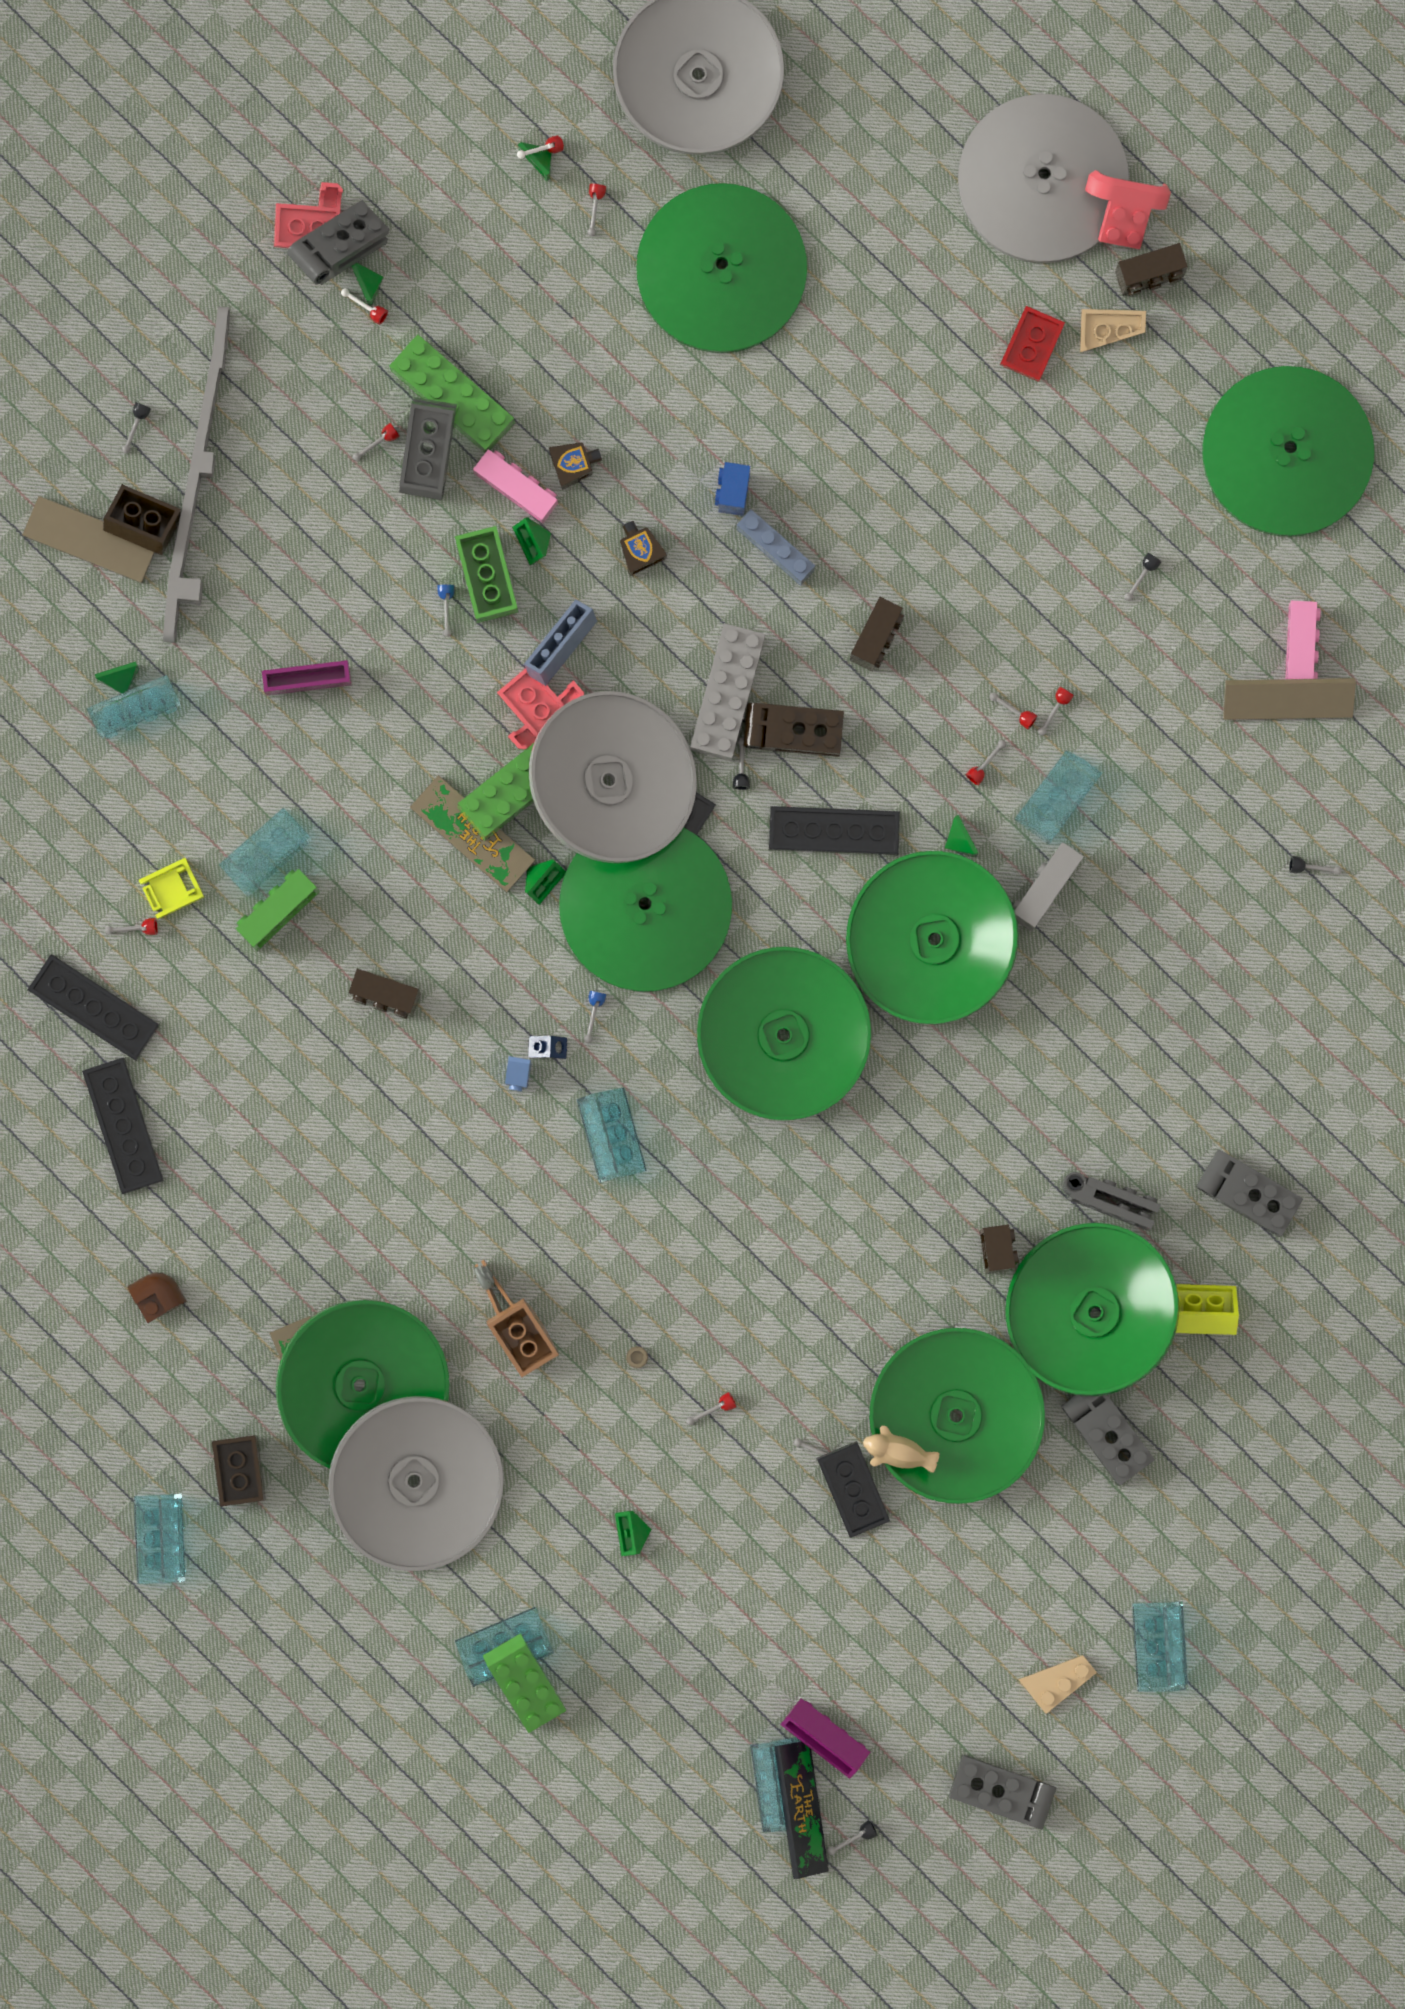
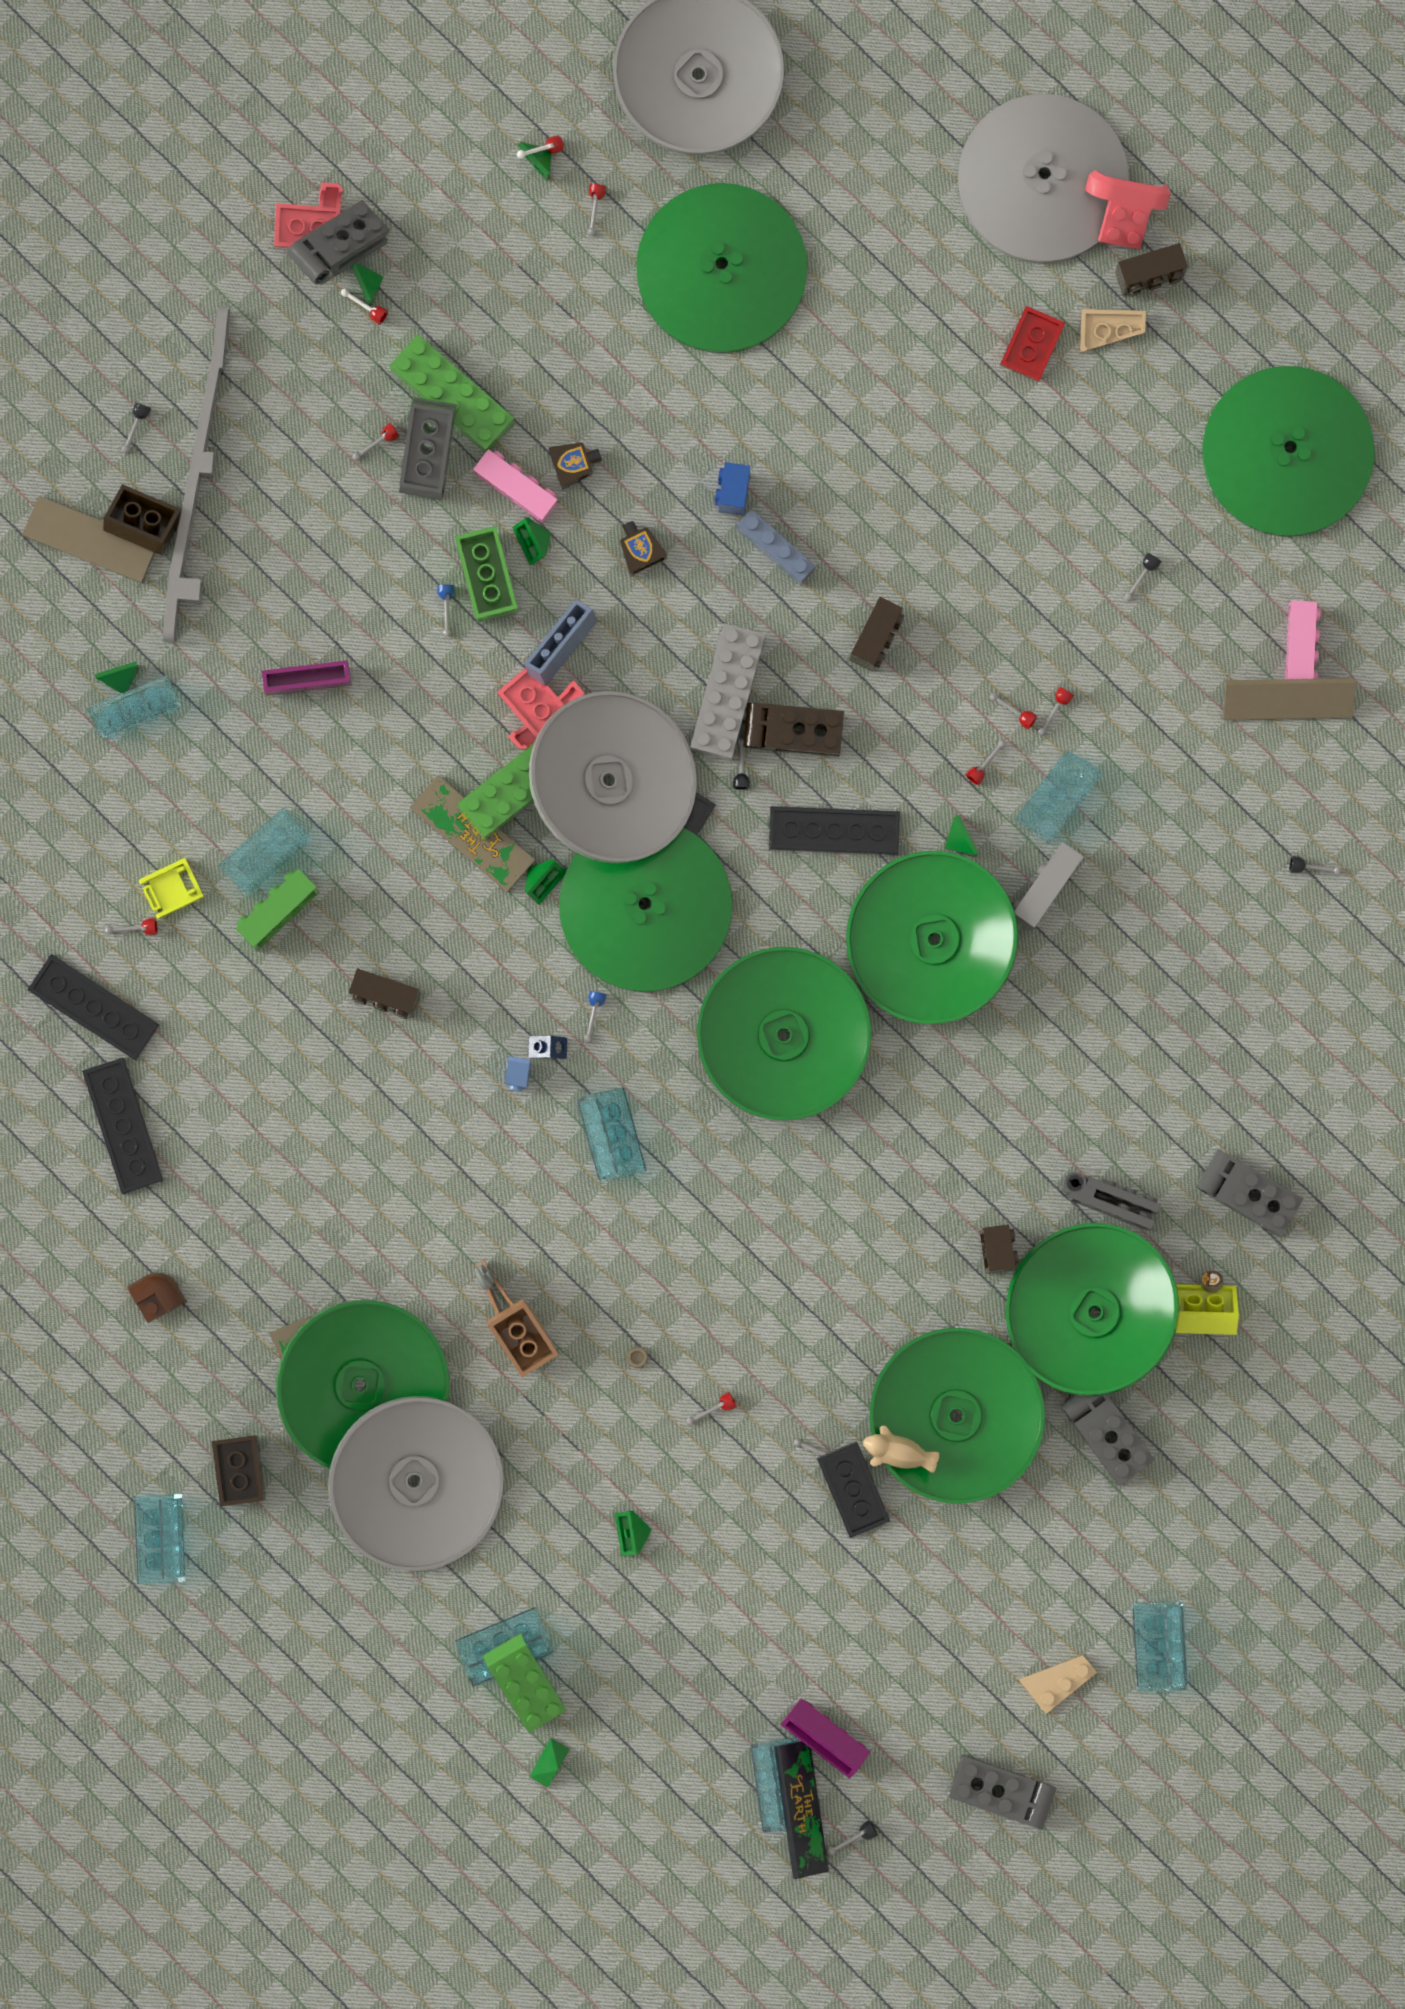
(549, 1762): none -> green slope
(1212, 1281): none -> tile

